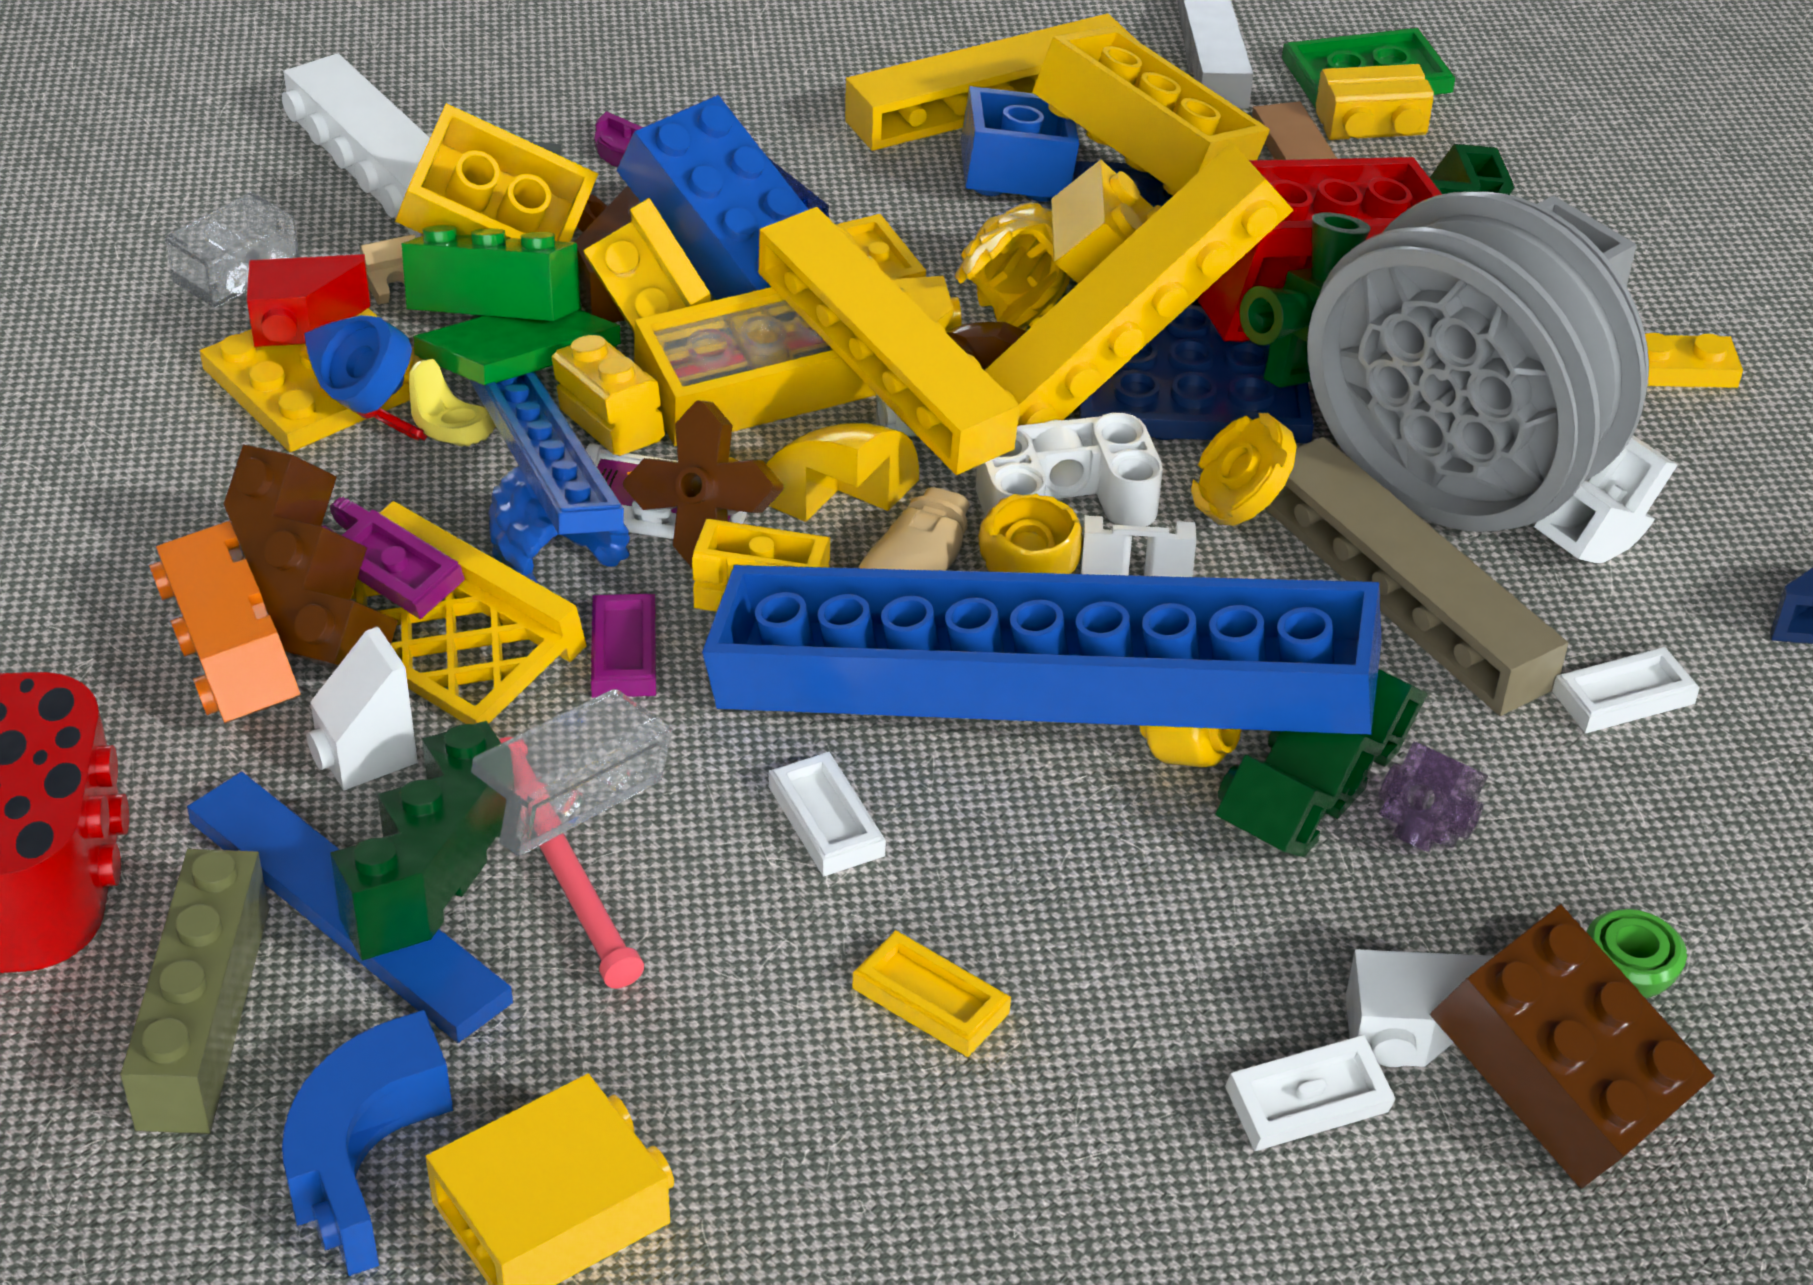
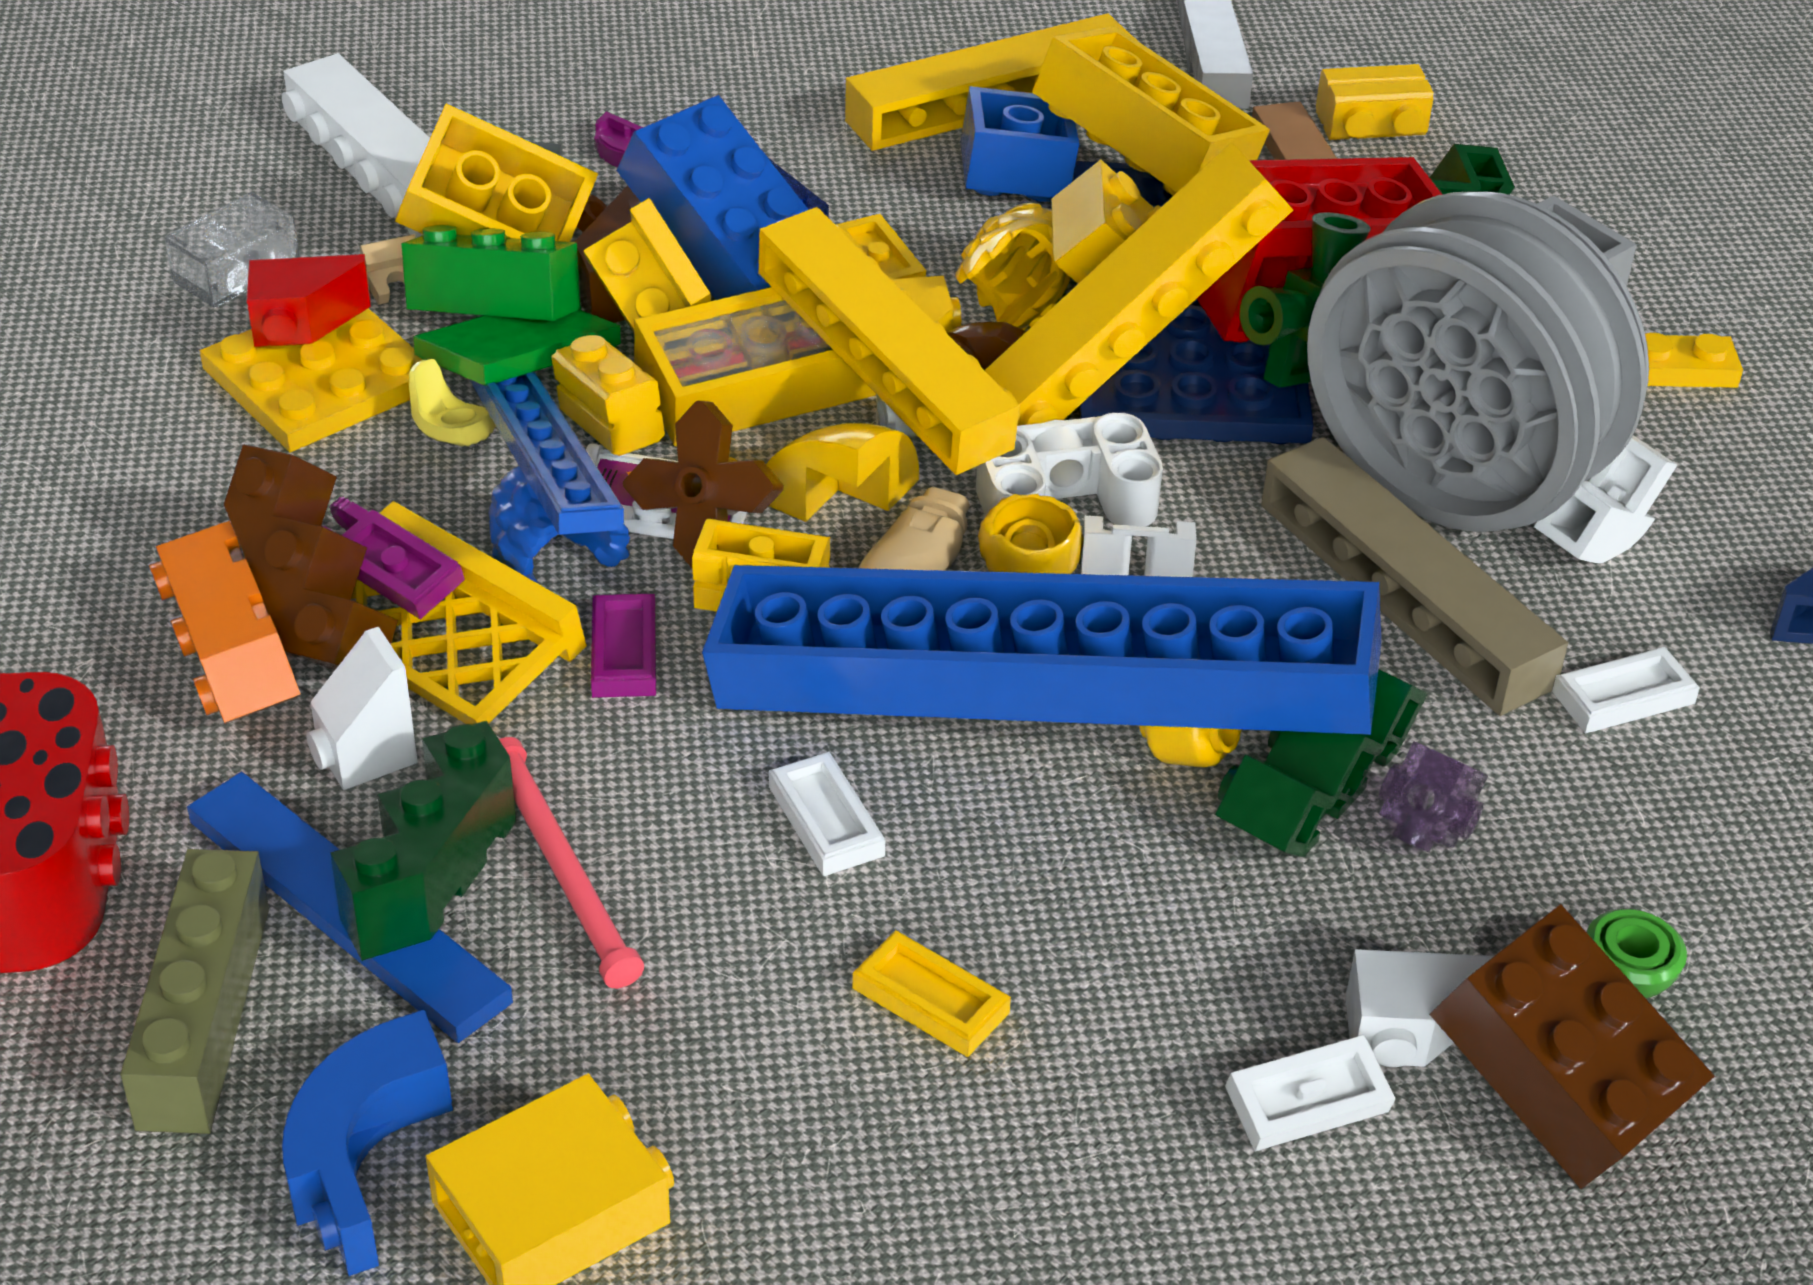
(362, 365): blue piece -> none
(574, 767): clear panel -> none
(1244, 469): yellow tile -> none
(1385, 48): green tile -> none

